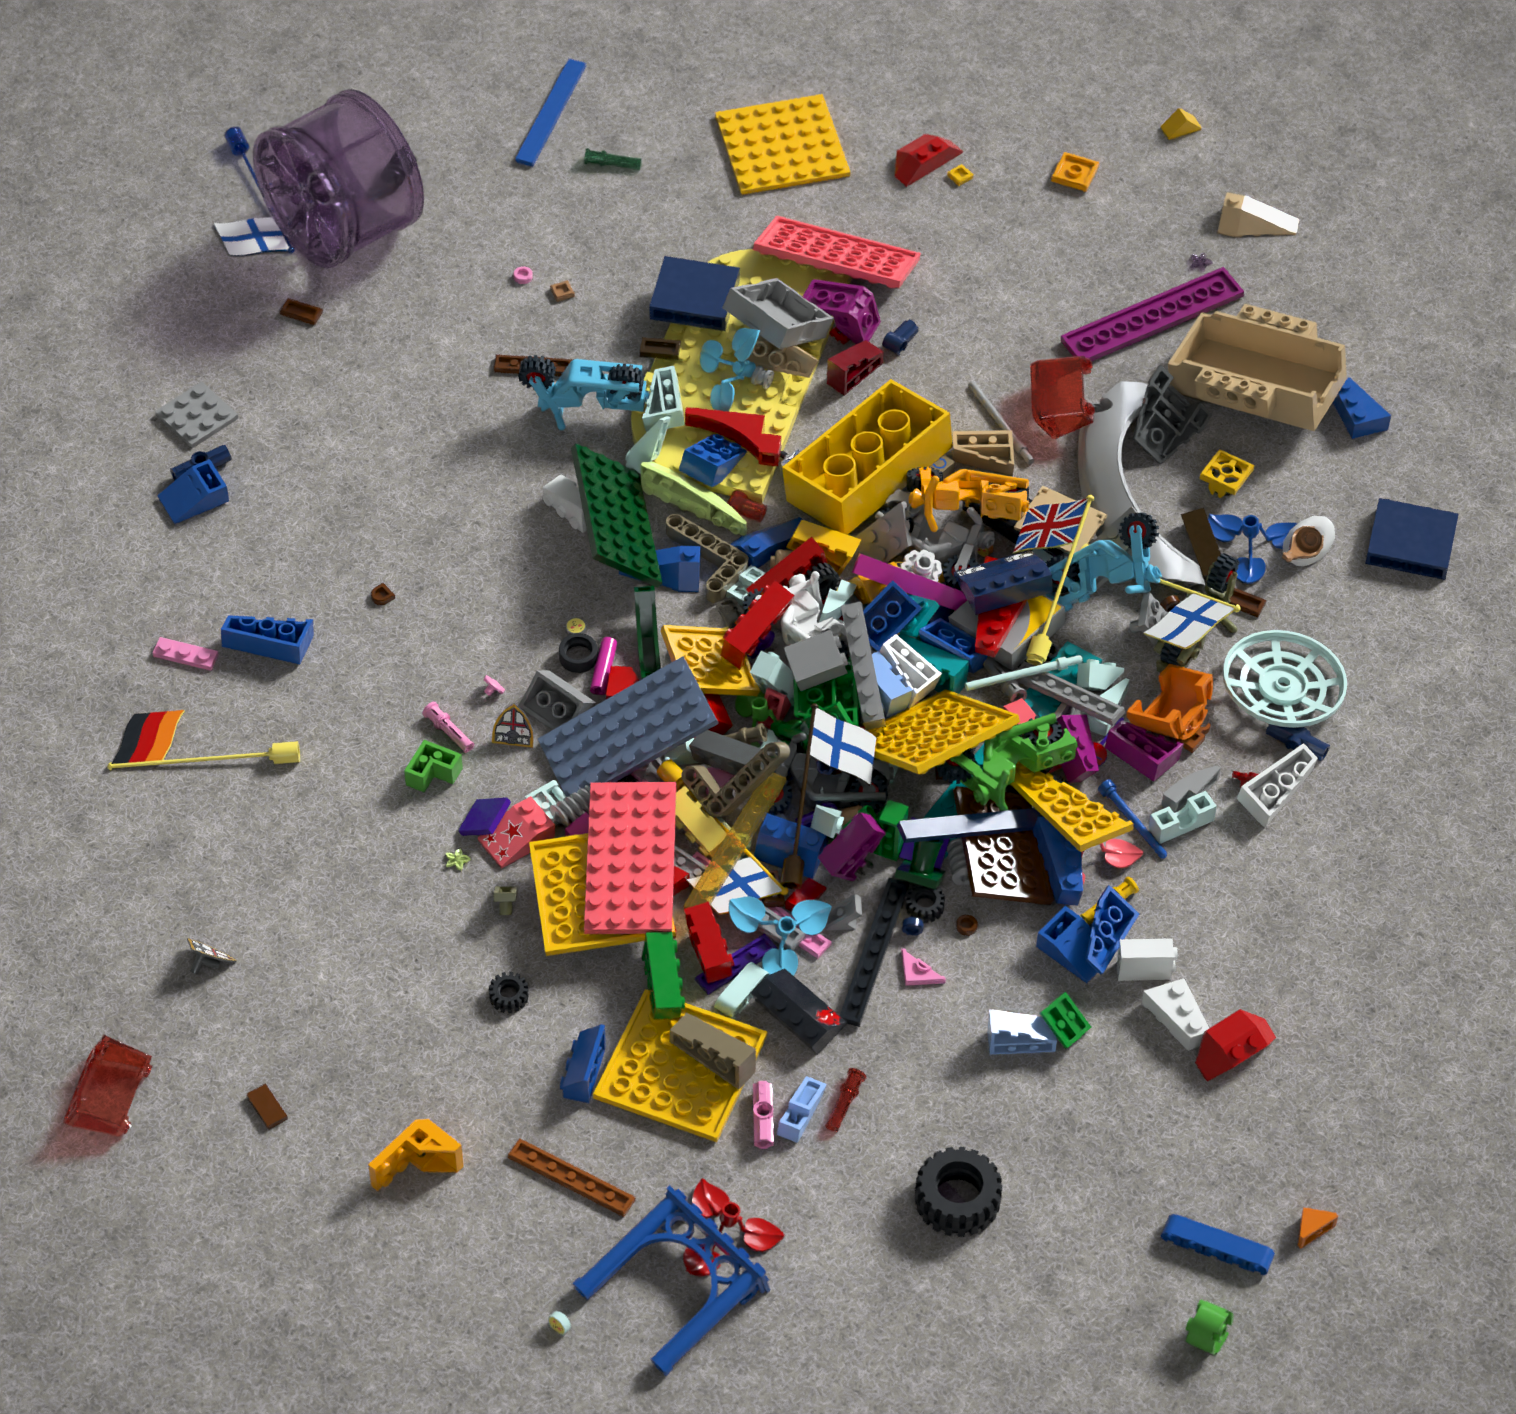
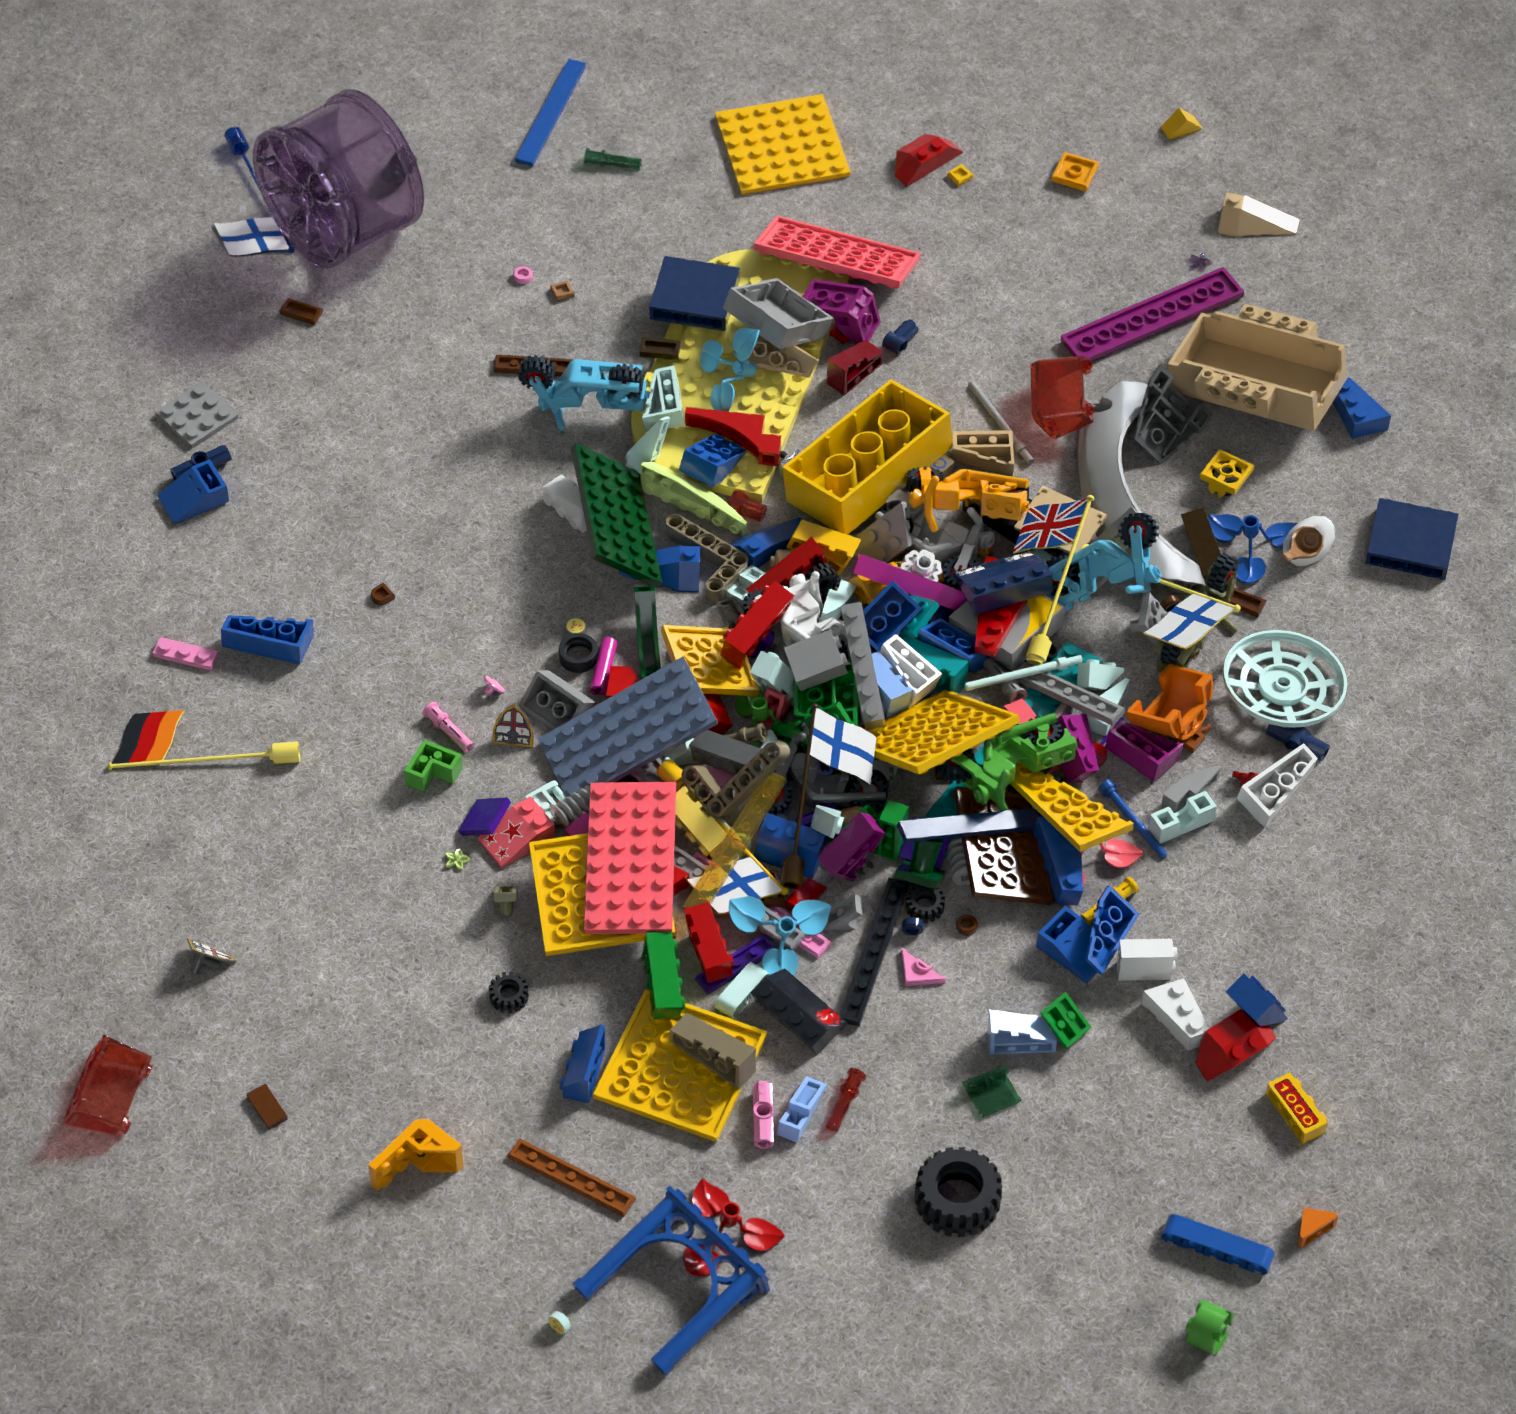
(762, 377): light grey wheel -> none
(991, 1091): none -> clear green hinge
(1256, 1001): none -> blue slope
(1296, 1108): none -> yellow brick

